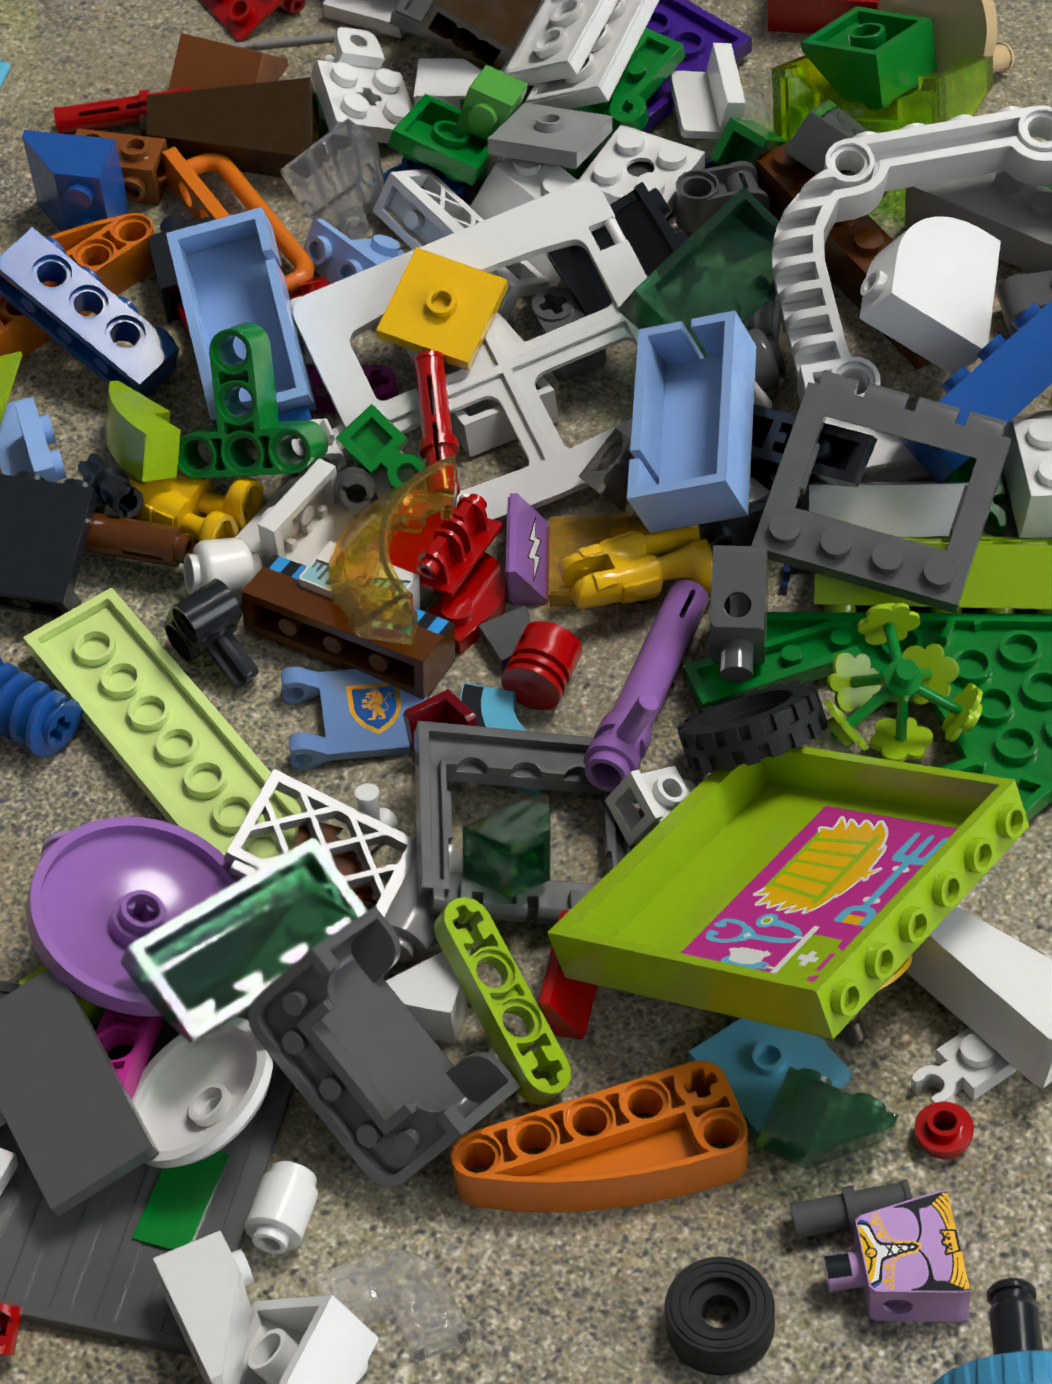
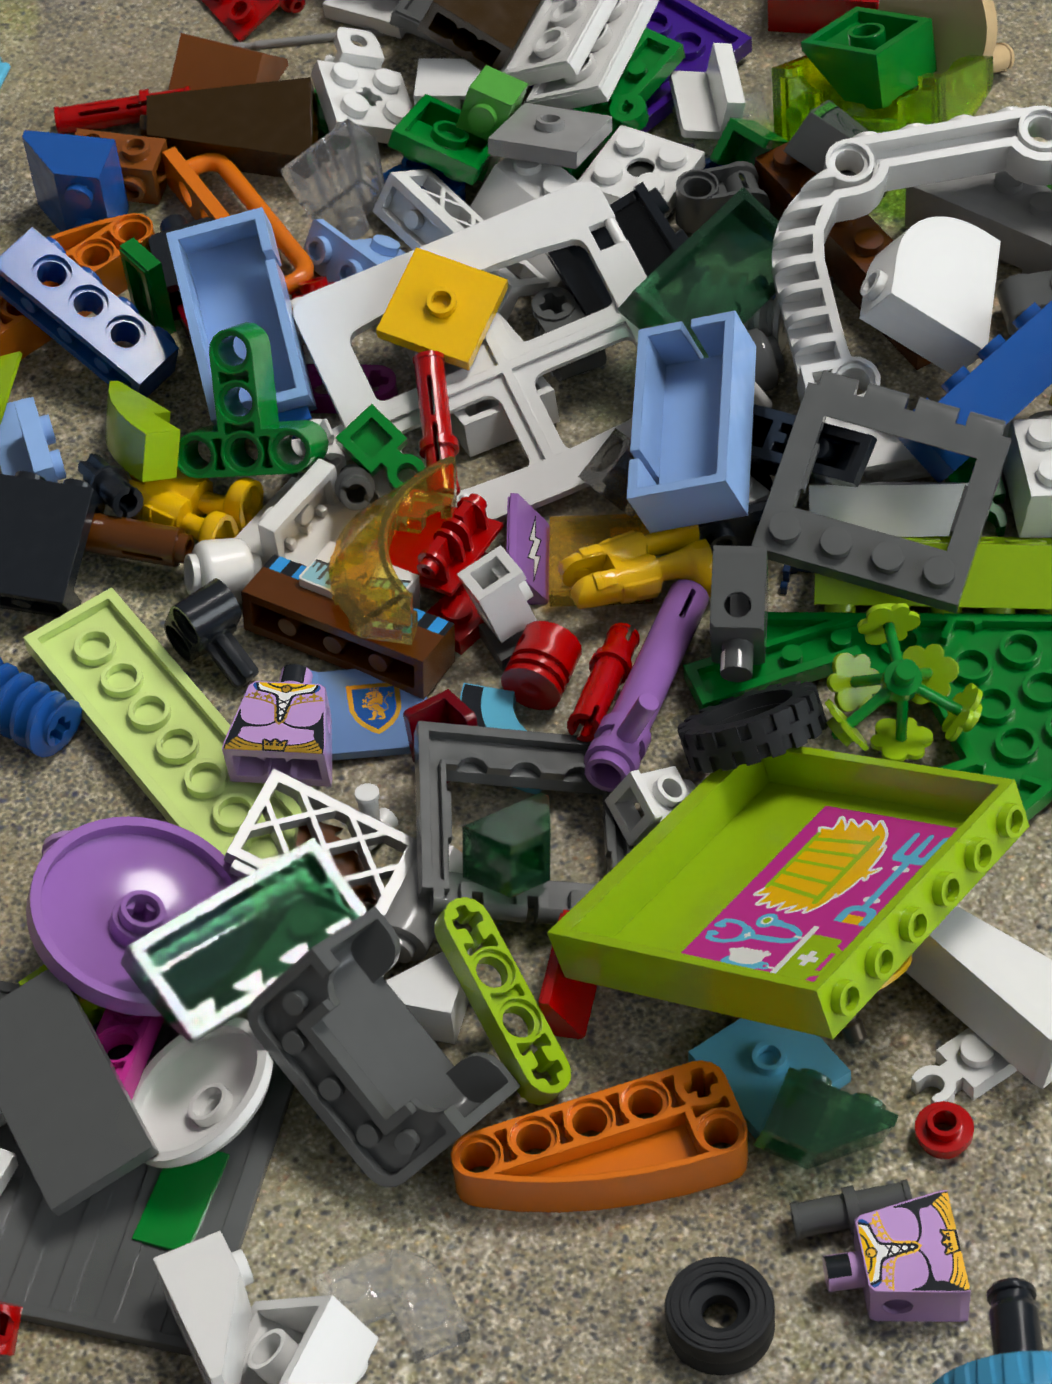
(147, 285): none -> green tile
(282, 728): none -> lavender torso
(282, 1208): white brick -> none
(499, 593): none -> white brick
(608, 671): none -> red pin

